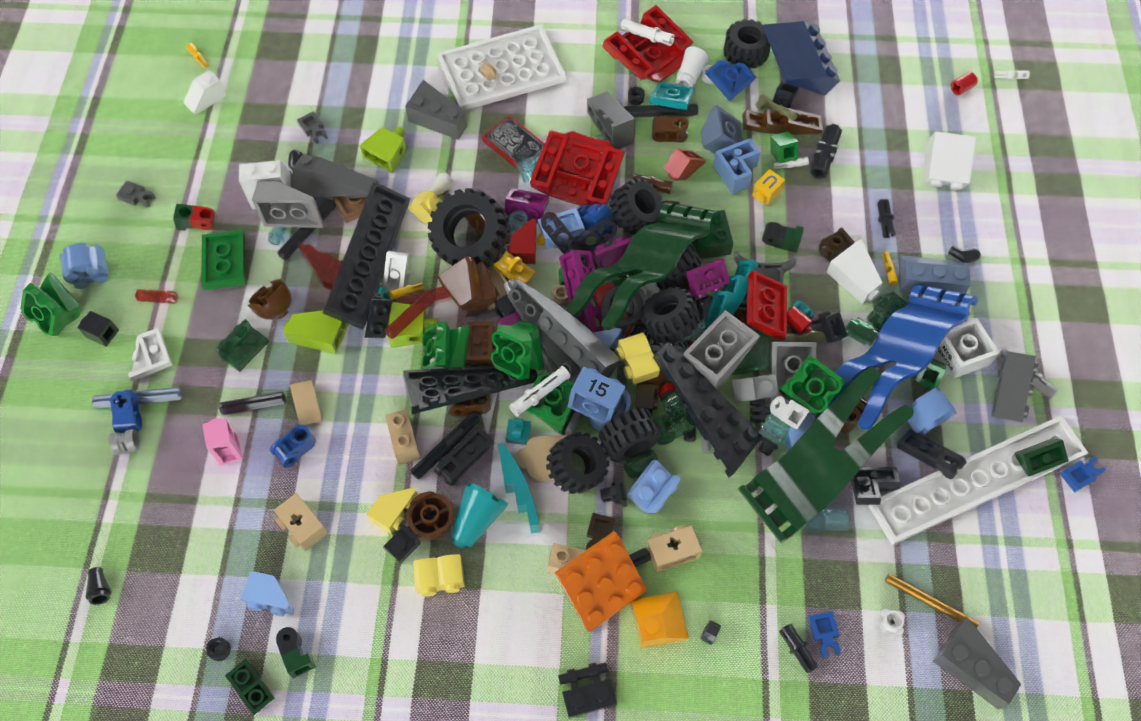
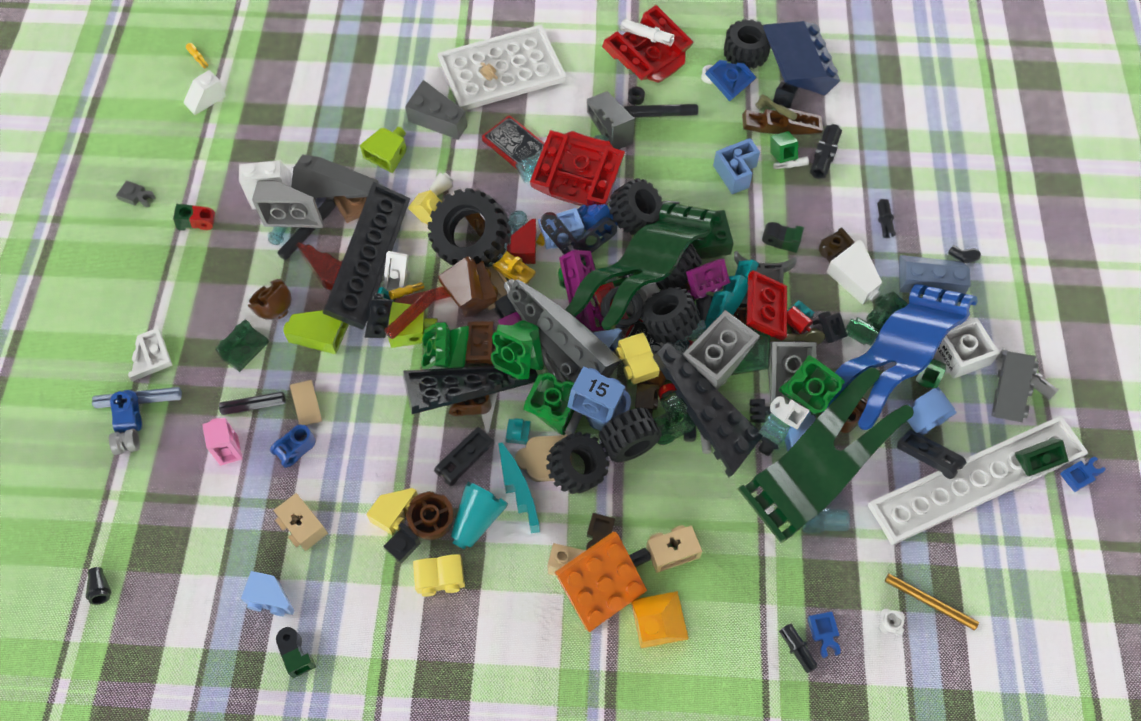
(49, 305): green piece -> none
(83, 265): medium blue brick -> none
(98, 328): black brick -> none
(156, 296): clear red axle -> none
(223, 260): green plate -> none
(223, 654): black axle -> none
(250, 686): dark green slope -> none
(293, 157): black arm -> none
(312, 126): dark grey plate -> none
(402, 437): tan brick -> none
(445, 445): black axle -> none
(529, 202): magenta bracket -> none
(532, 396): white pin -> none
(557, 291): tan plate -> none
(589, 697): black plate -> none
(607, 256): magenta bracket -> none
(615, 493): black brick -> none
(637, 464): clear green cone -> none
(653, 488): light blue bracket -> none
(660, 185): reddish brown pin -> none
(667, 129): reddish brown piece -> none
(672, 95): teal plate -> none
(683, 164): slope -> none
(691, 67): white plant -> none
(710, 632): black axle -> none
(720, 130): sand blue slope -> none
(755, 387): light grey slope -> none
(768, 187): yellow brick -> none
(870, 480): black plate -> none
(890, 269): yellow pin -> none
(948, 160): white slope -> none
(963, 83): red piece -> none
(977, 665): dark grey wedge -> none
(1019, 74): white pin -> none

